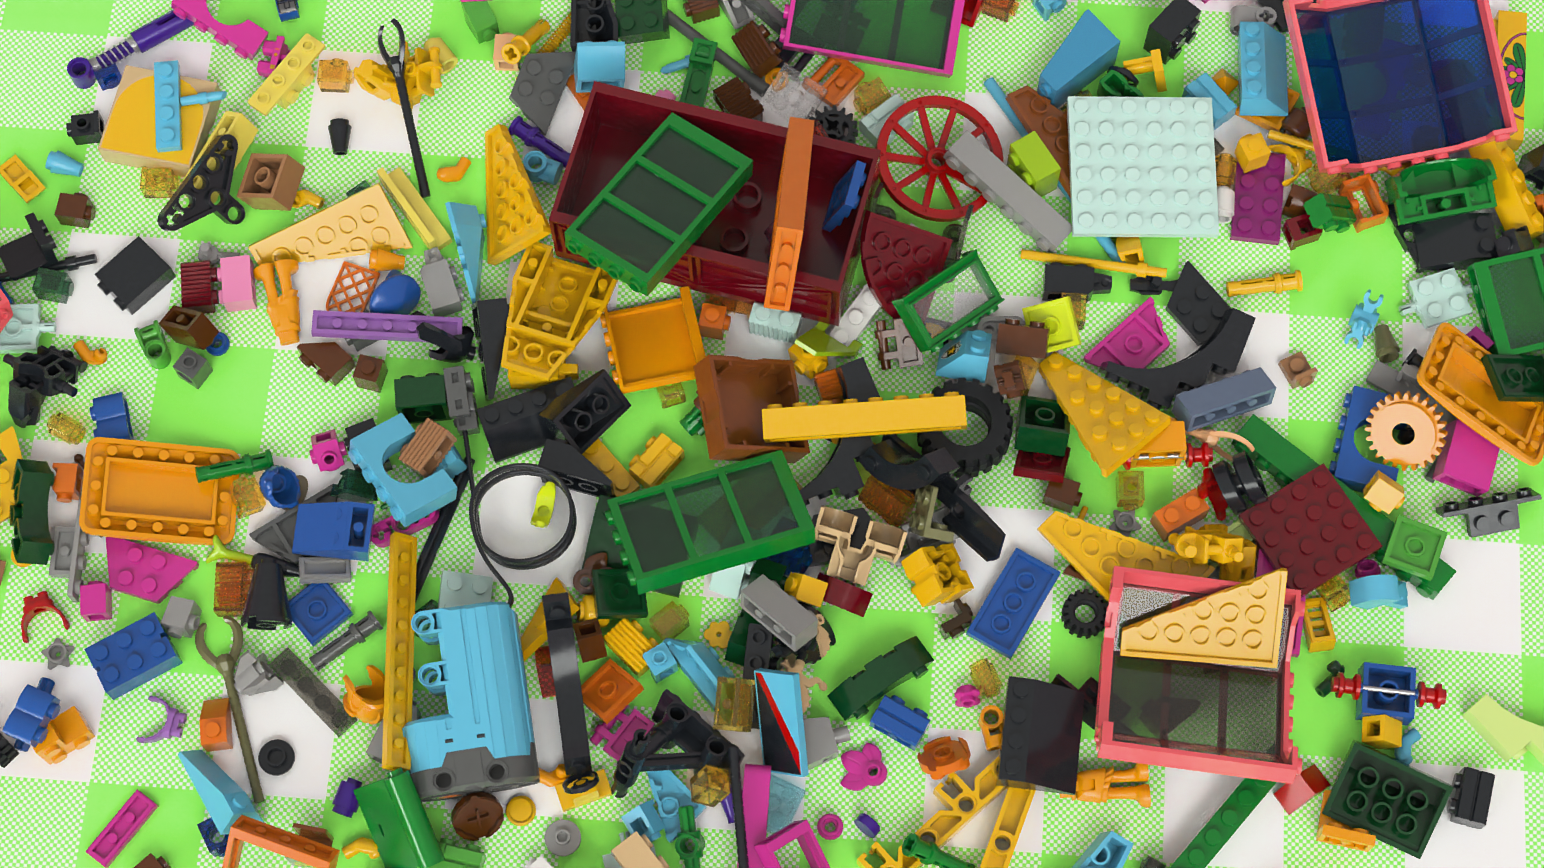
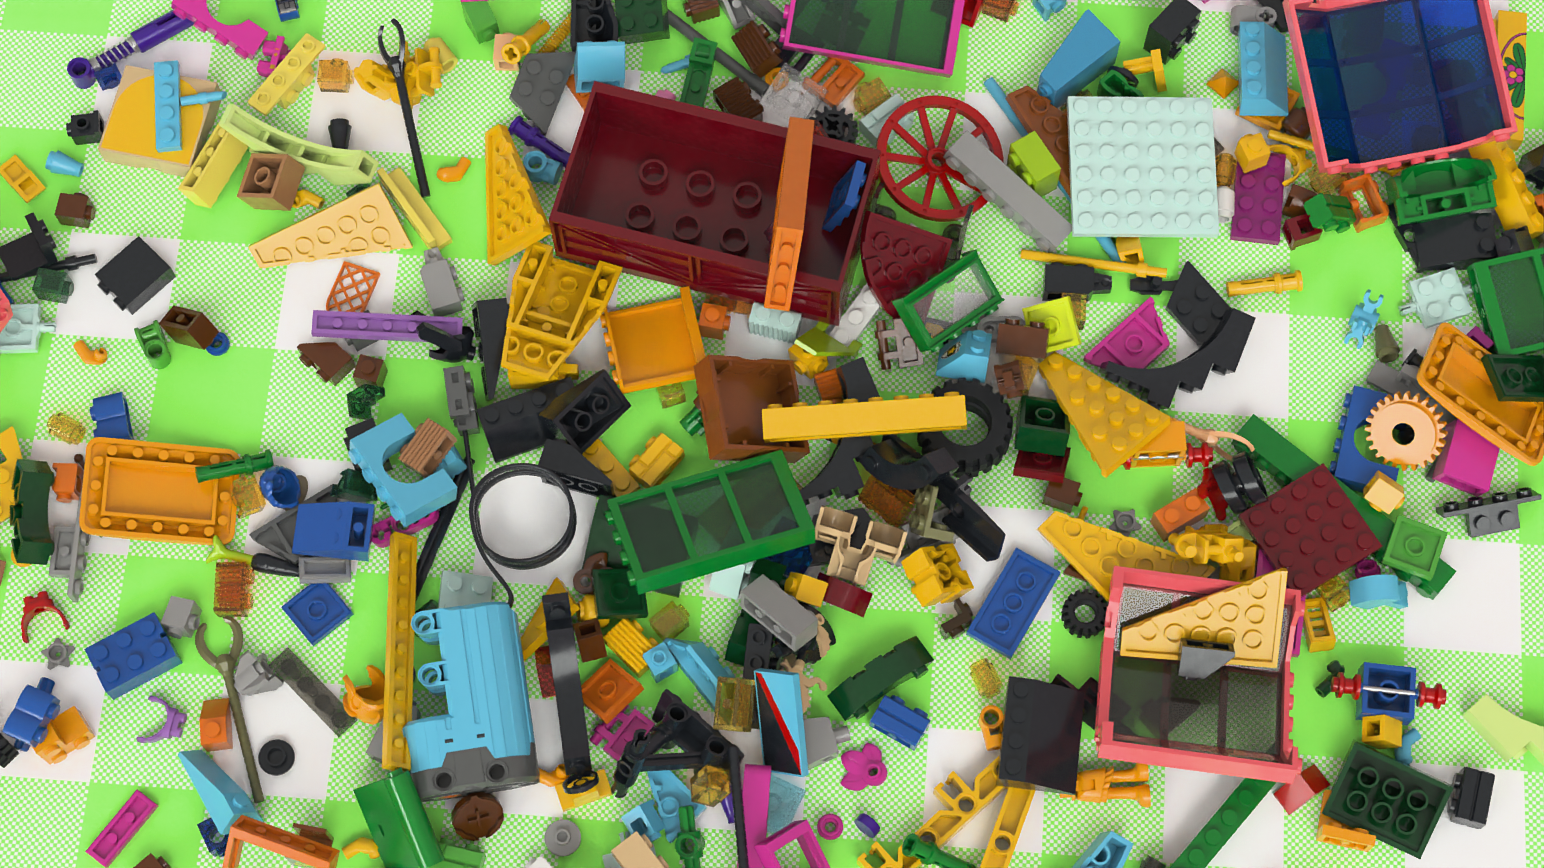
(39, 377): black piece -> none
(95, 601): dark pink brick -> none
(144, 570): dark pink wing -> none
(163, 188): clear yellow brick -> none
(192, 368): dark grey brick -> none
(198, 286): dark red brick -> none
(200, 199): black beam -> none
(210, 252): light grey piece -> none
(238, 283): bright pink brick -> none
(267, 598): black cone -> none
(285, 308): light orange piece -> none
(327, 451): dark pink brick -> none
(333, 164): none -> yellowish green arch
(345, 799): dark purple brick -> none
(355, 634): dark grey pin -> none
(362, 399): none -> clear green bracket
(384, 260): light orange cone -> none
(395, 294): blue piece -> none
(422, 398): dark green brick -> none
(470, 238): medium azure wedge -> none
(520, 810): yellow piece -> none
(544, 505): neon yellow helmet -> none
(658, 204): window -> none
(718, 628): yellow plant -> none
(944, 757): orange plate -> none
(967, 696): dark pink plate -> none
(1130, 489): clear yellow brick -> none
(1202, 658): none -> slope
(1222, 105): medium azure brick -> none
(1224, 399): sand blue brick -> none
(1298, 370): medium nougat bracket -> none

